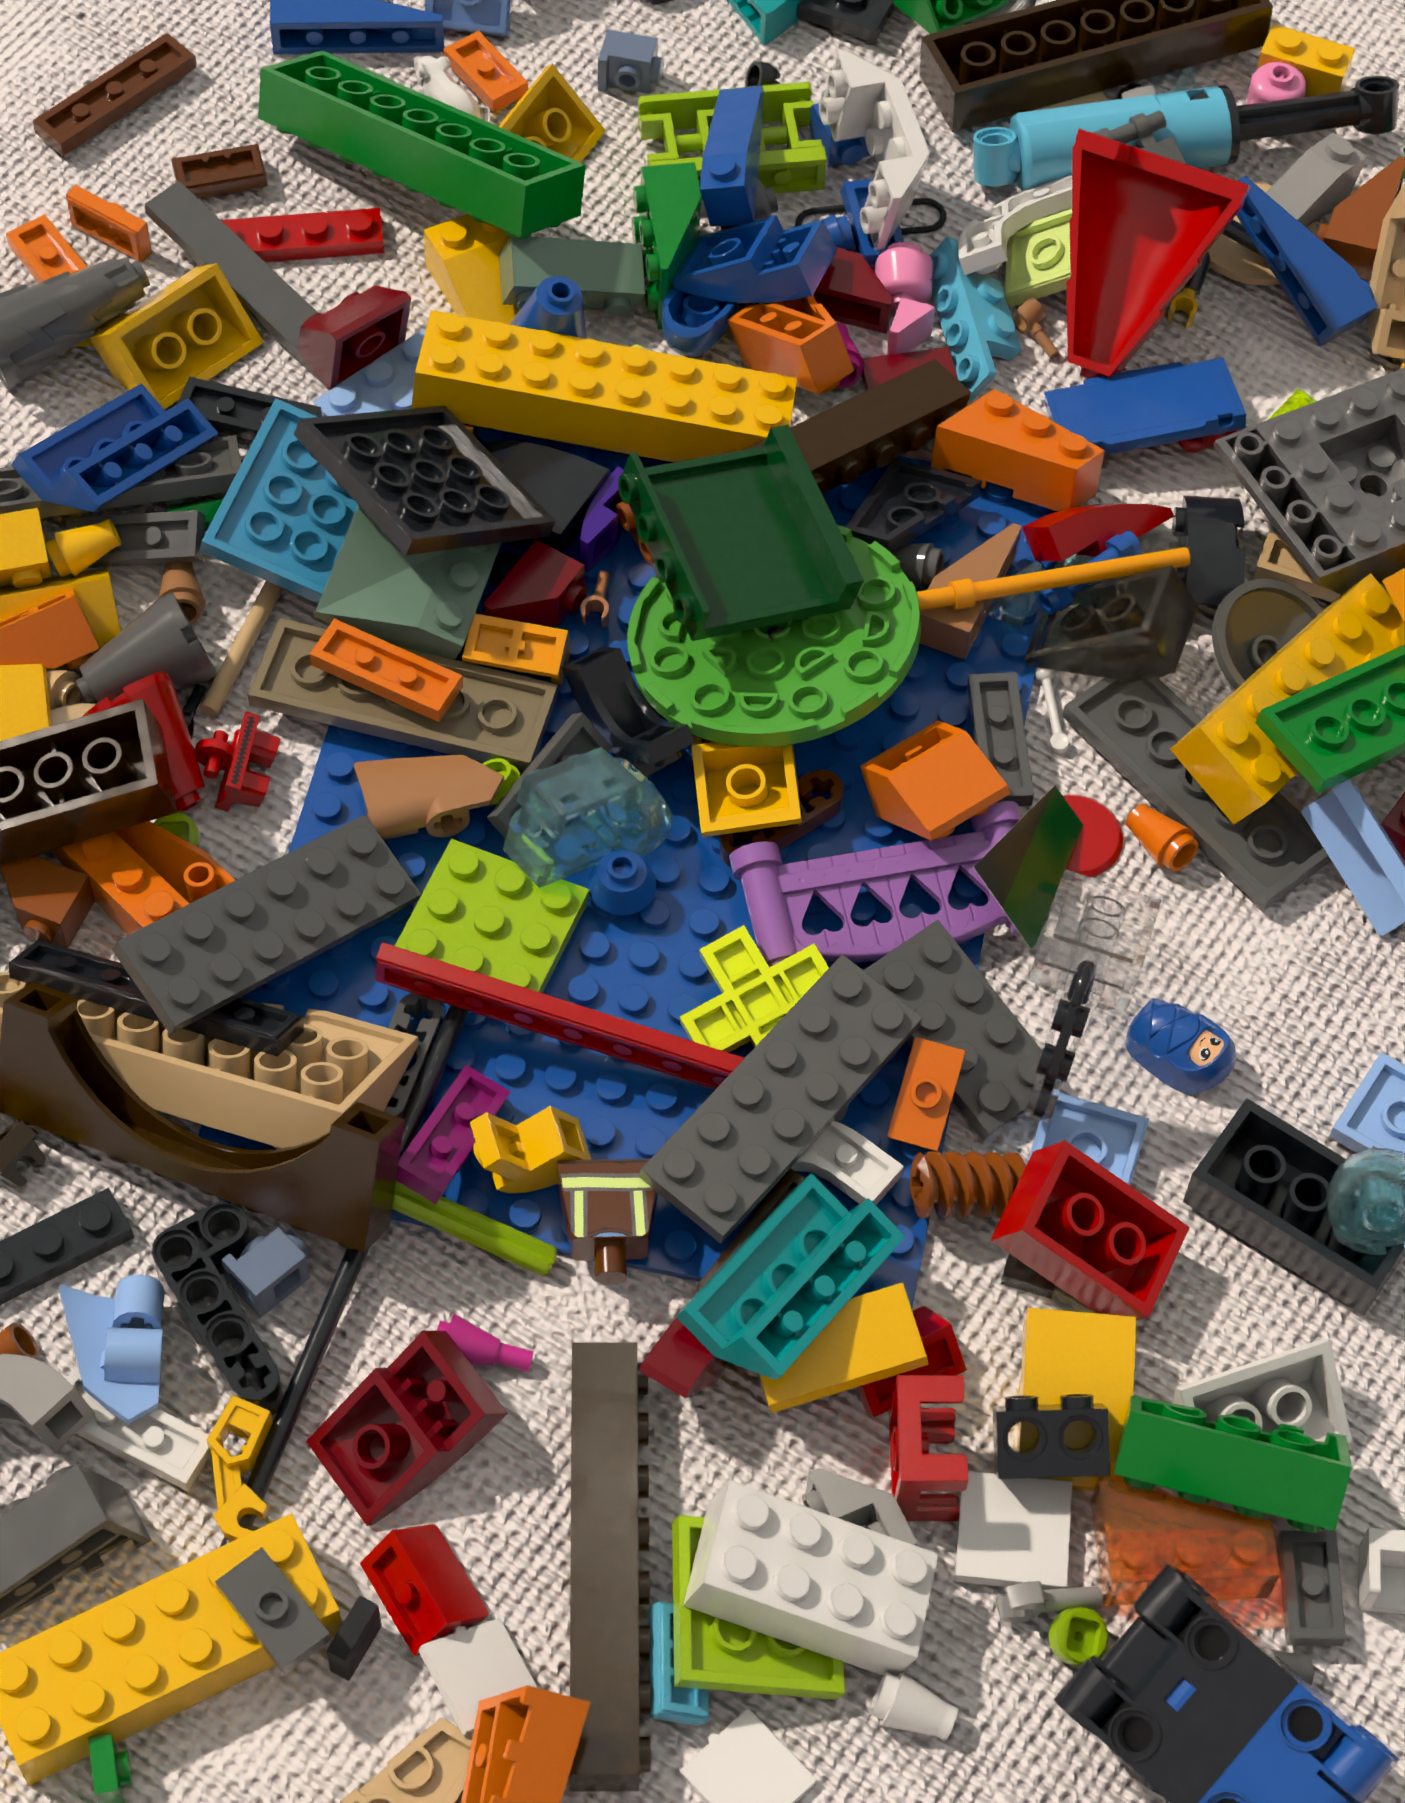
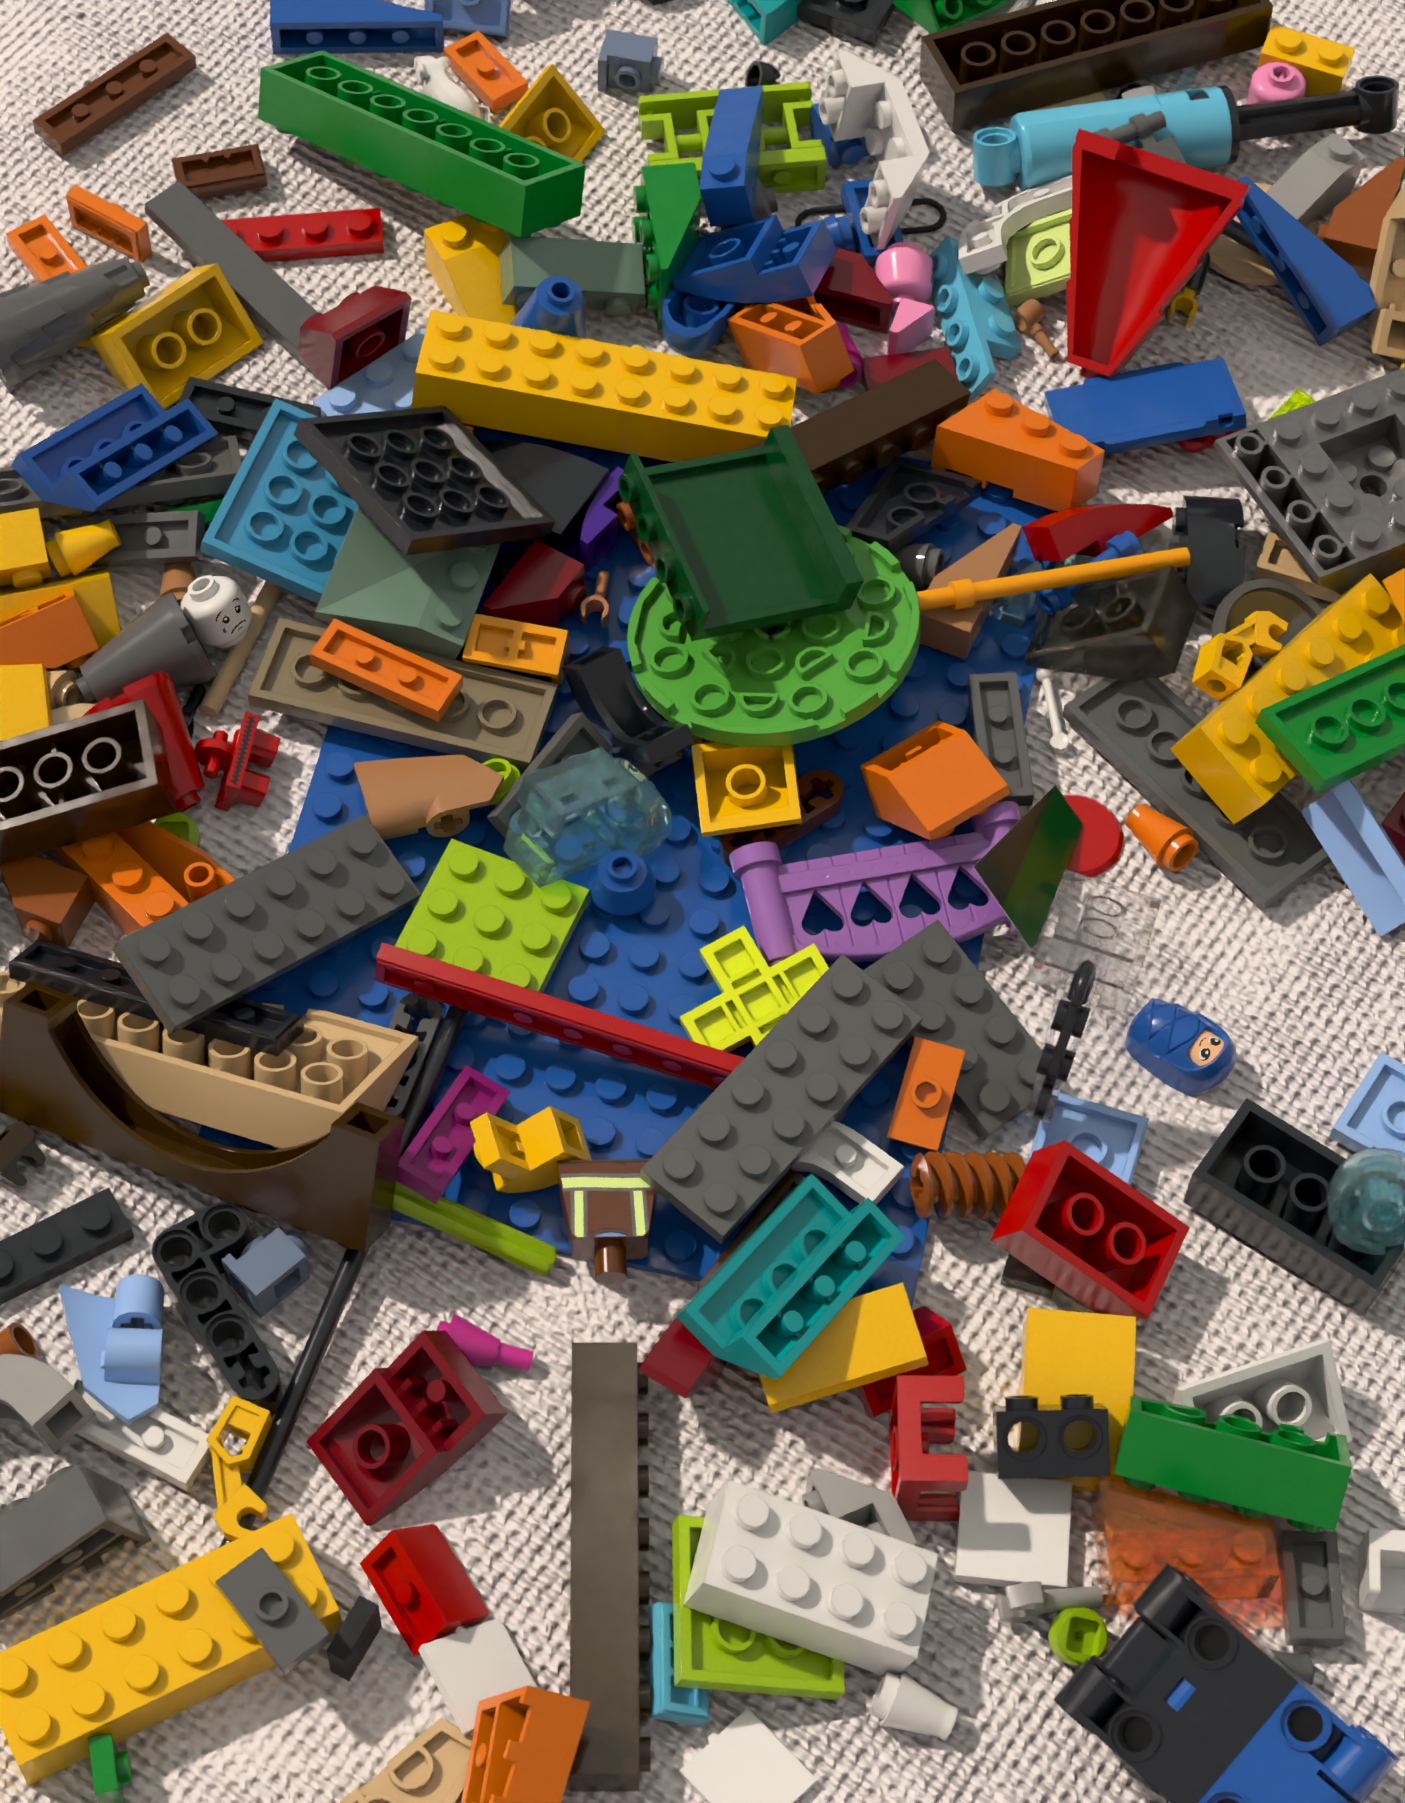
(216, 611): none -> white head
(1227, 656): none -> yellow piece

